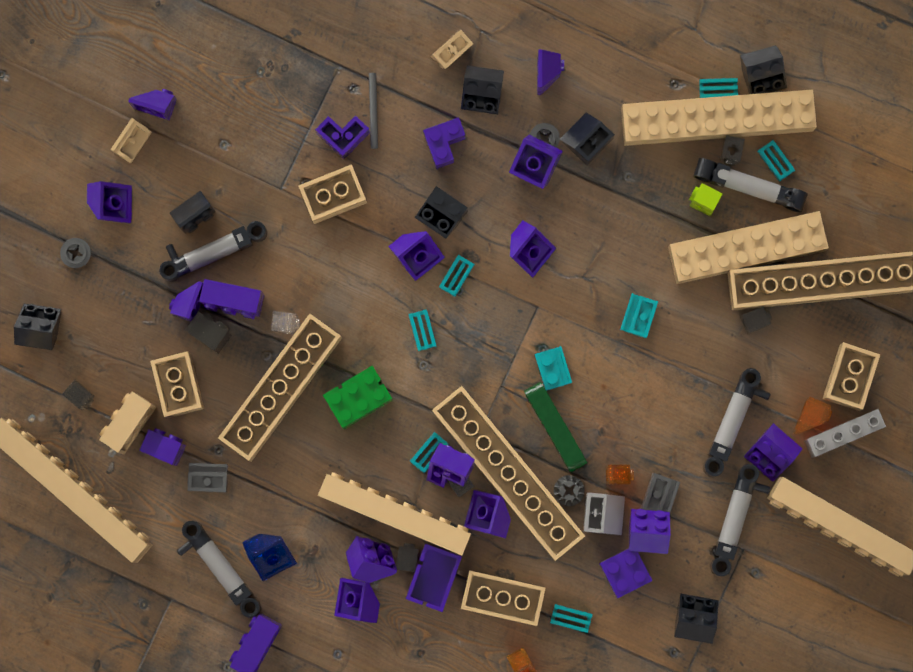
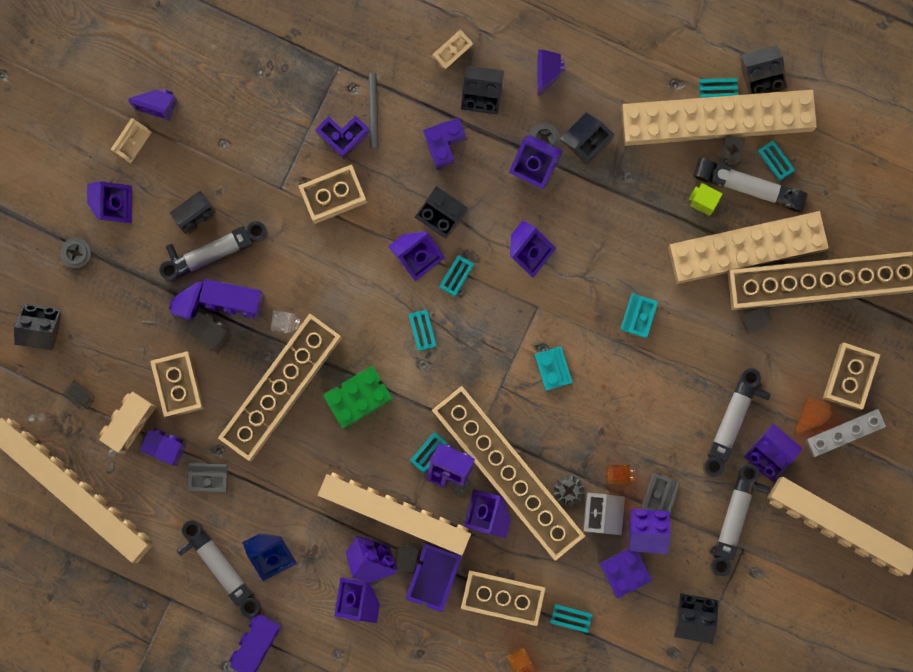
(555, 427): dark green beam -> none

